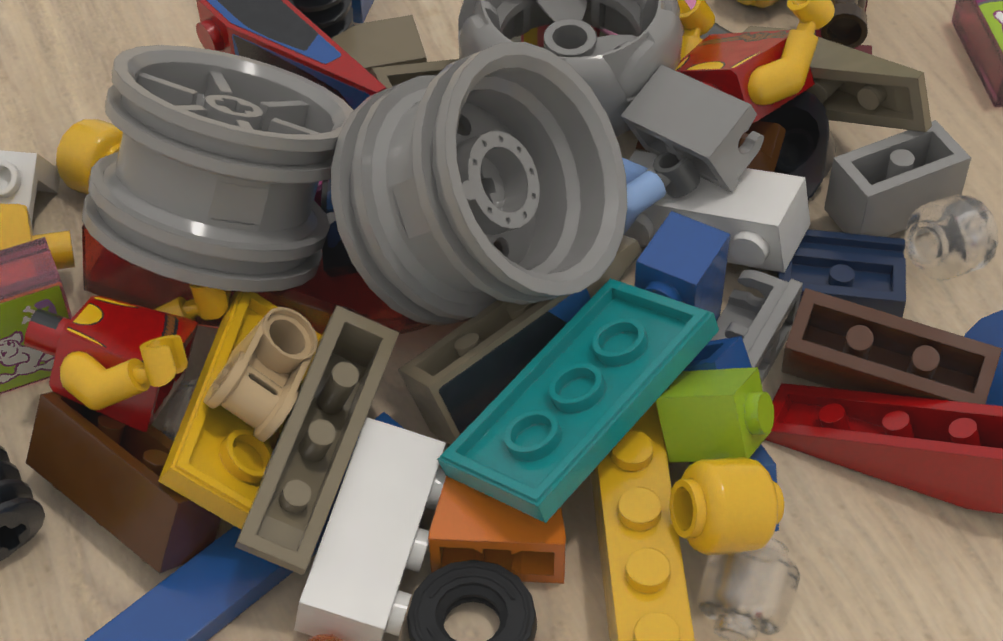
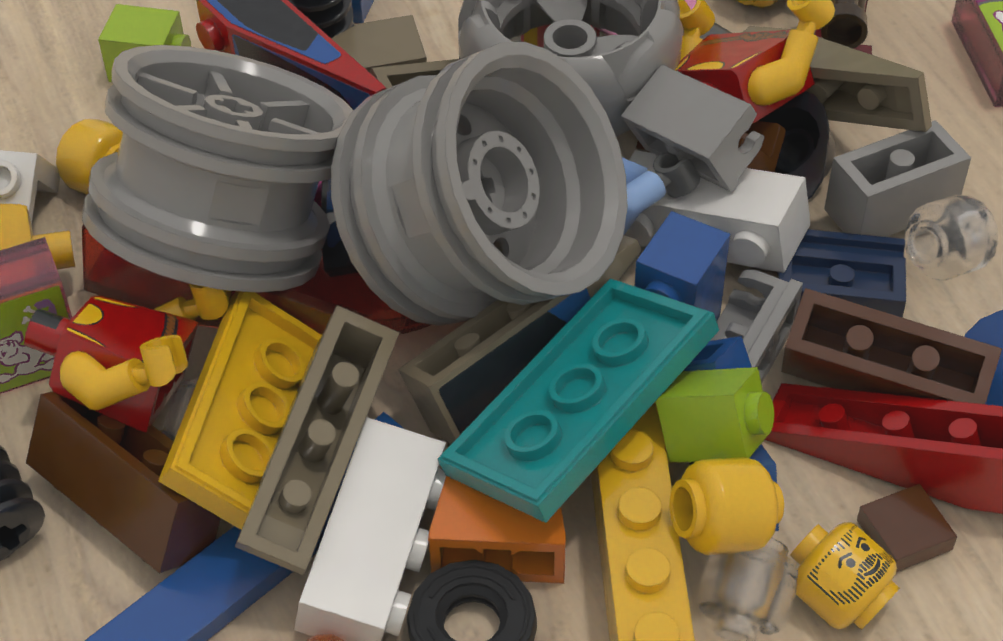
(138, 27): none -> lime brick
(265, 371): tan piece -> none
(844, 575): none -> yellow head
(907, 526): none -> reddish brown tile

